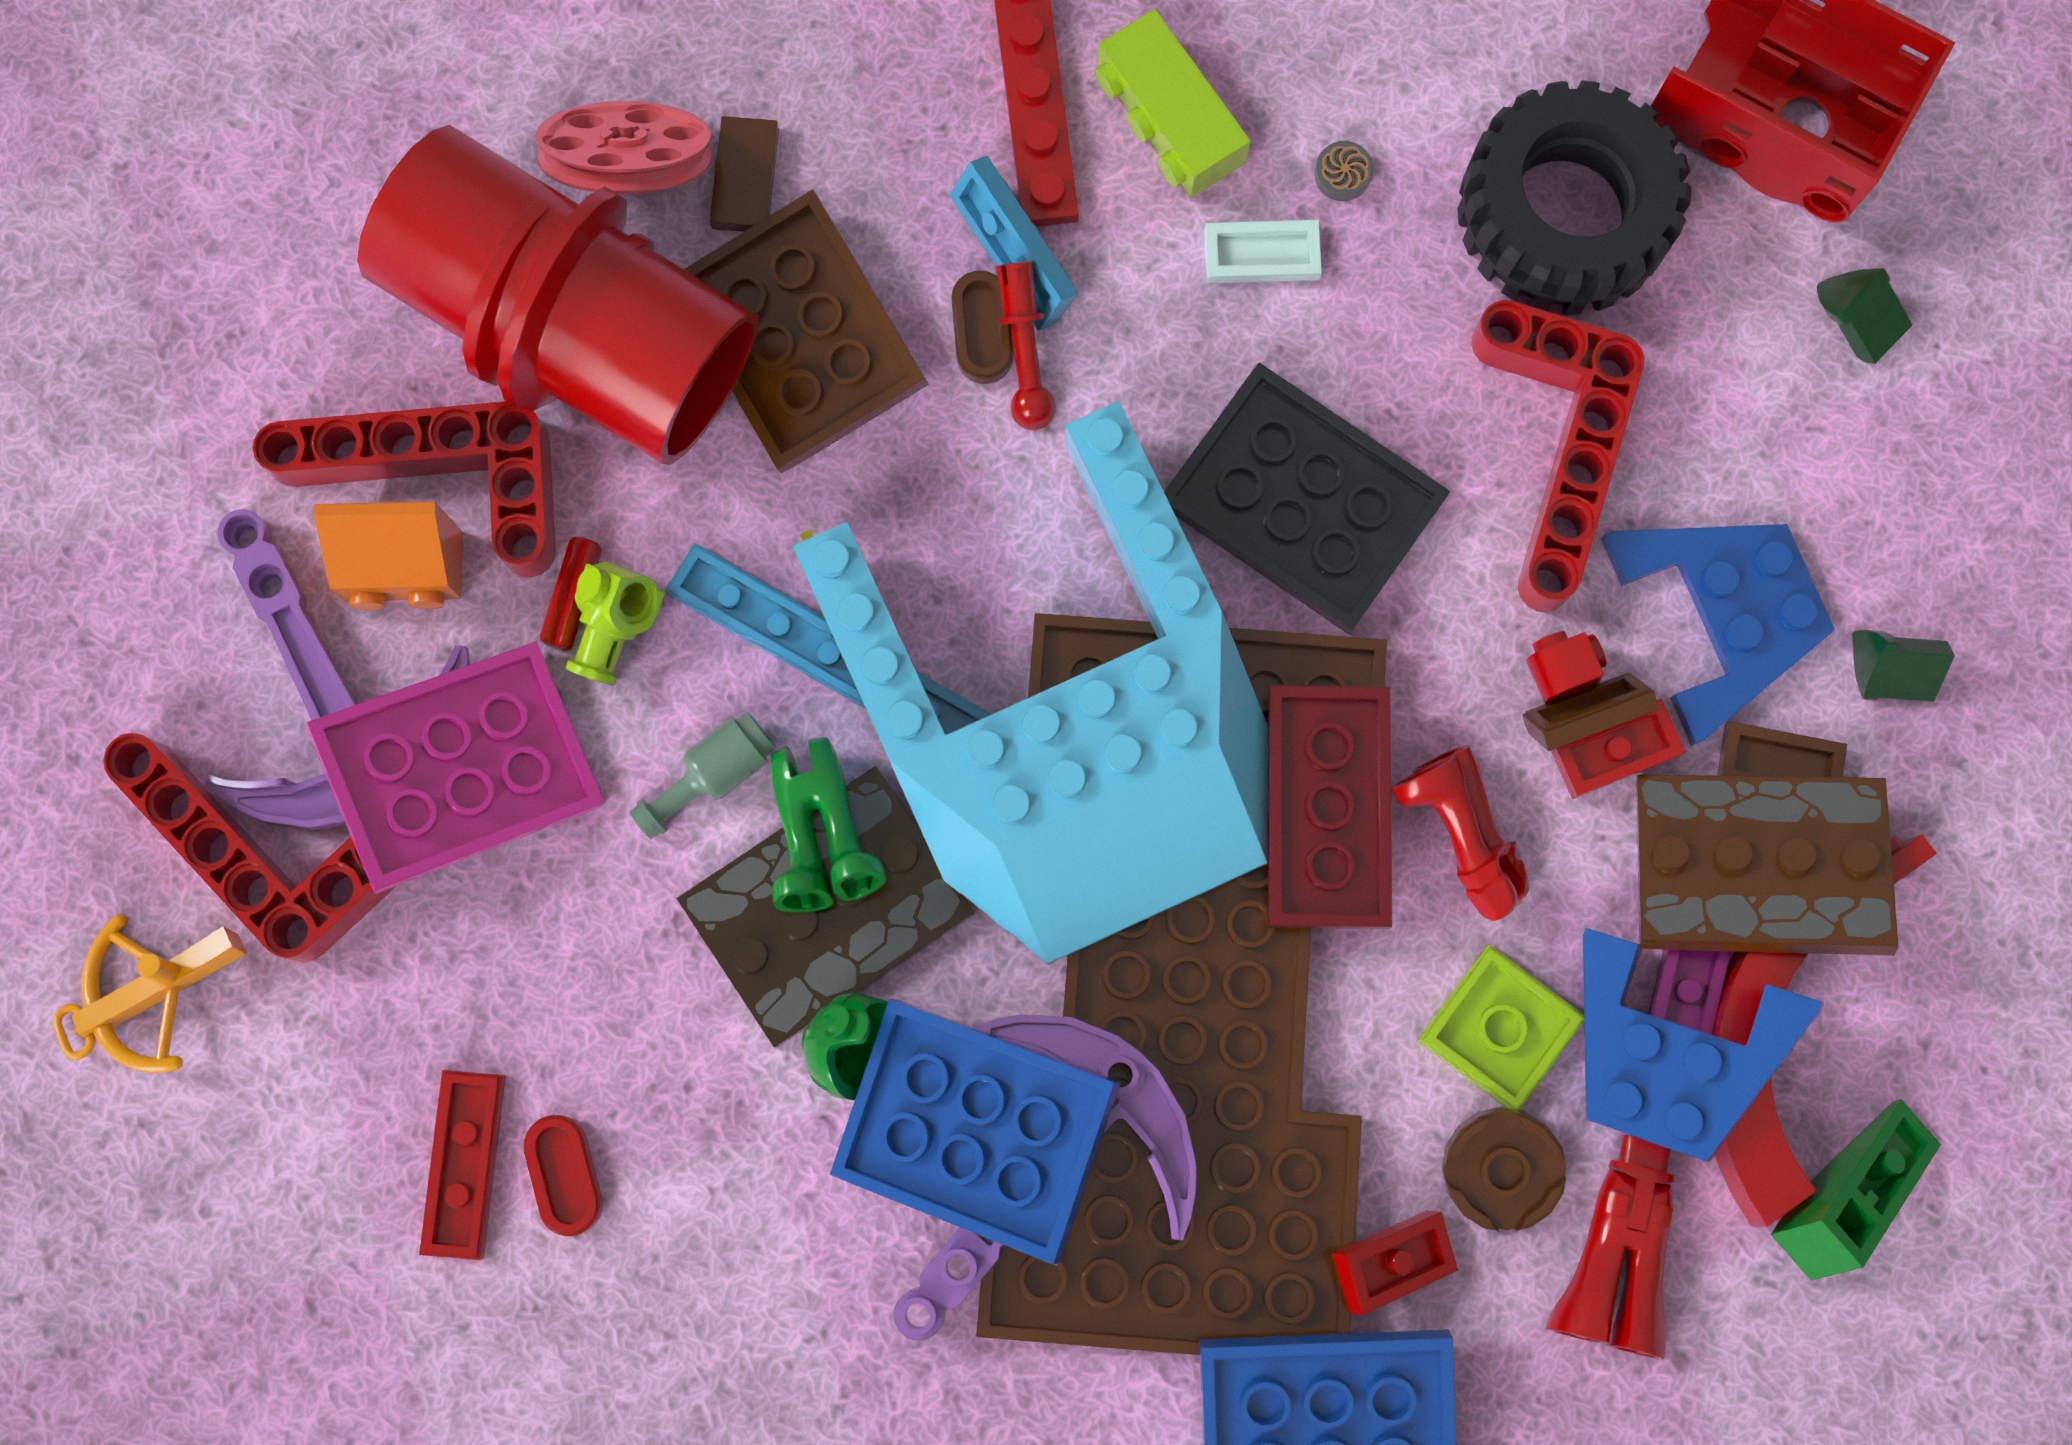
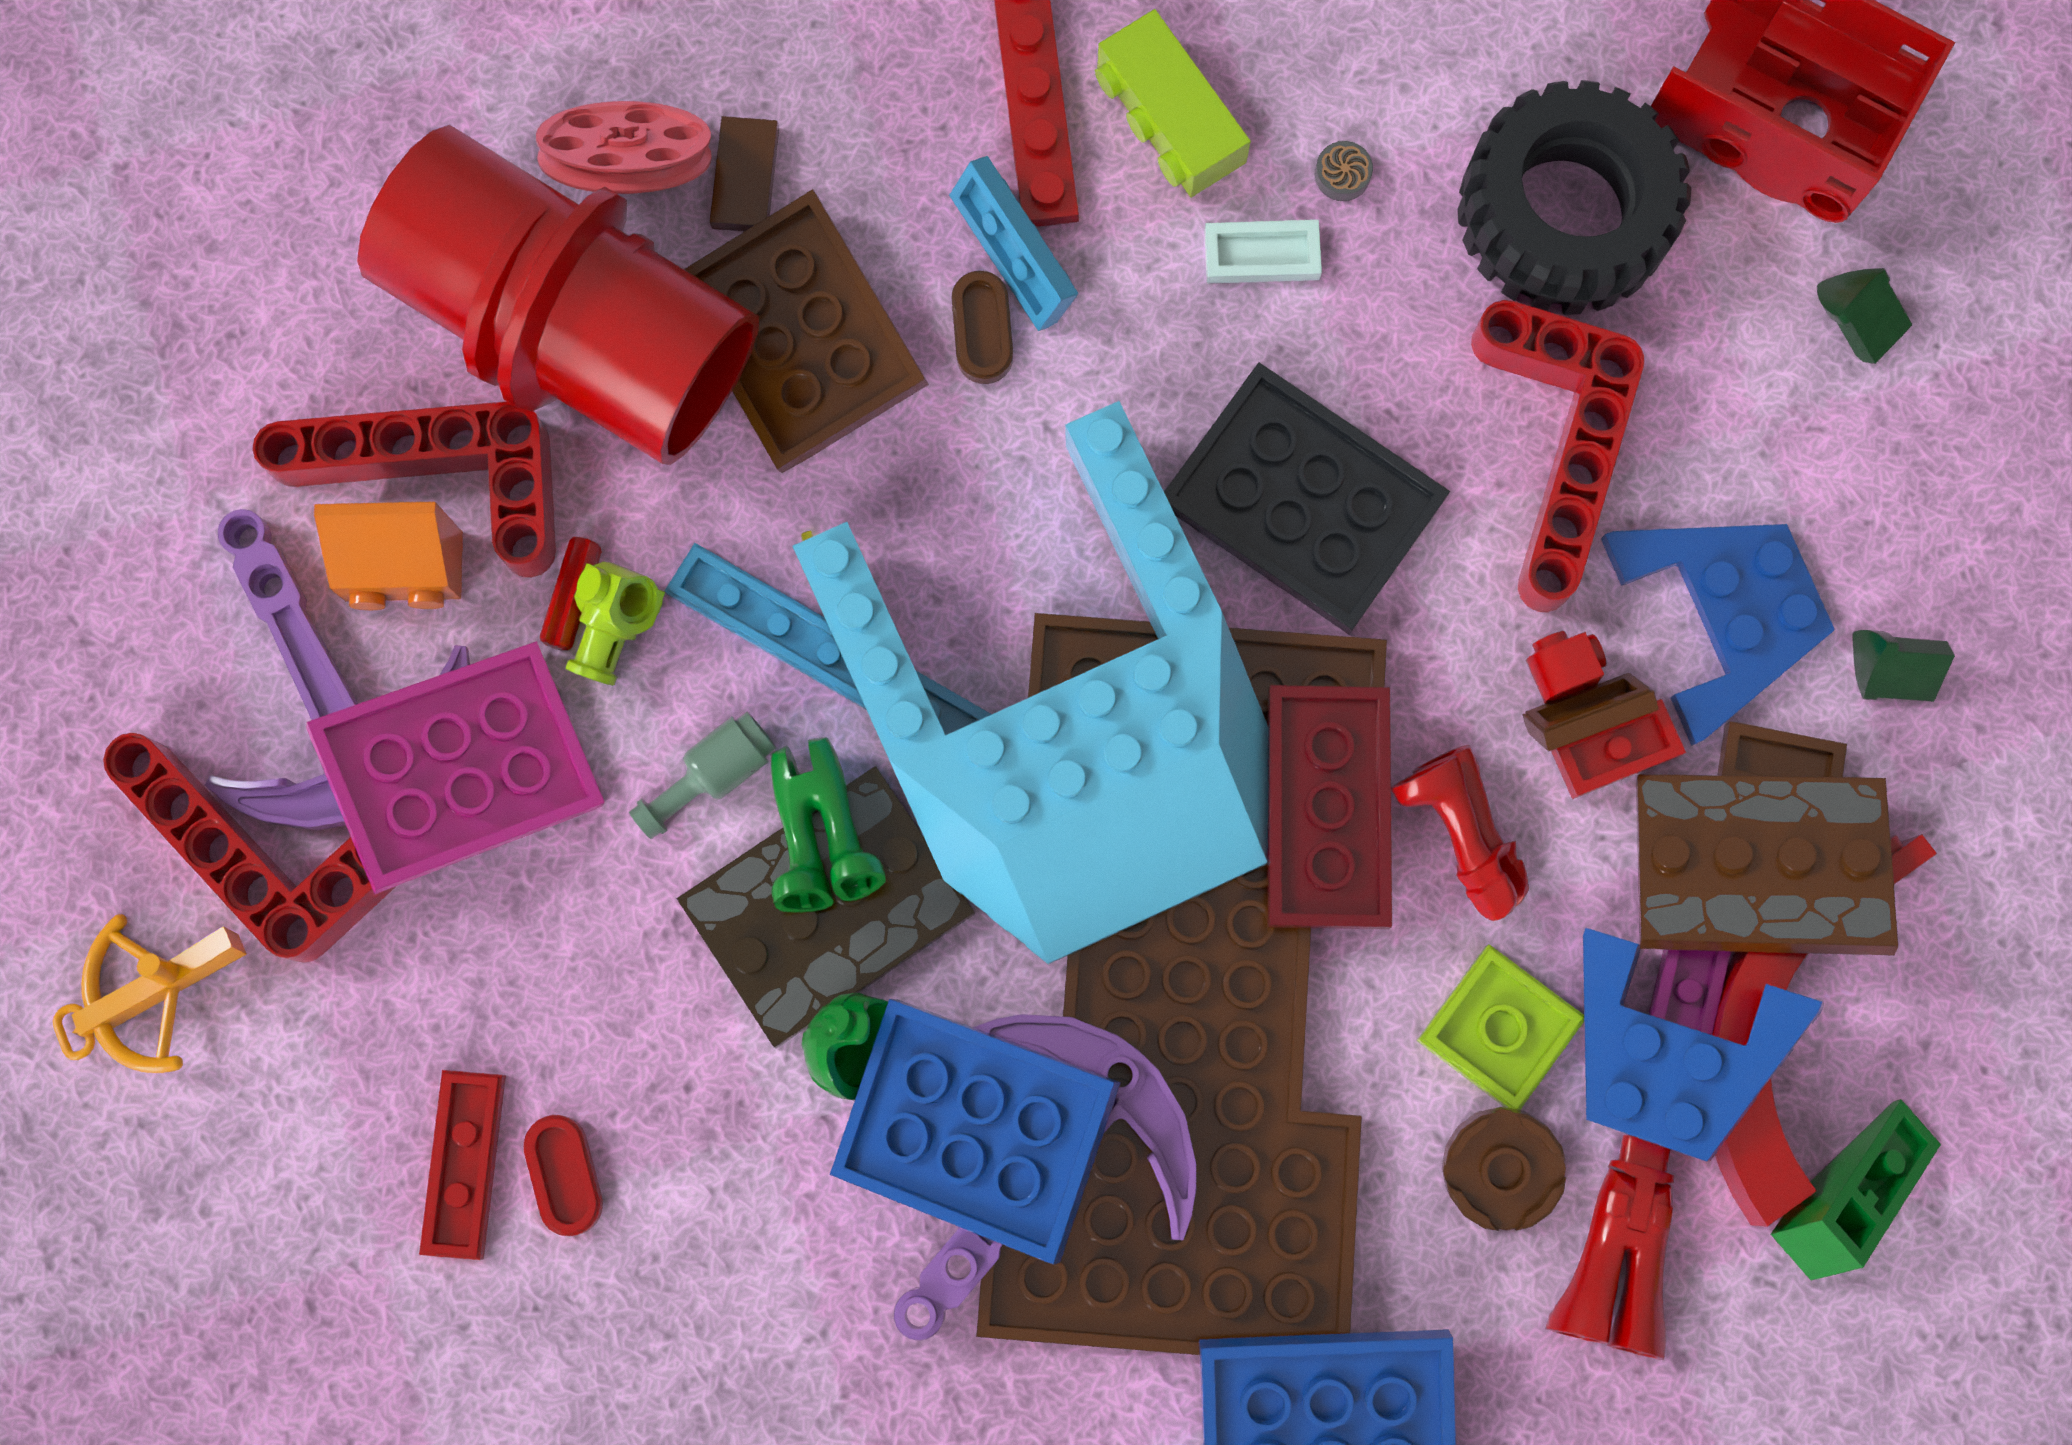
(1032, 404): red pin -> none
(1394, 1262): red plate -> none

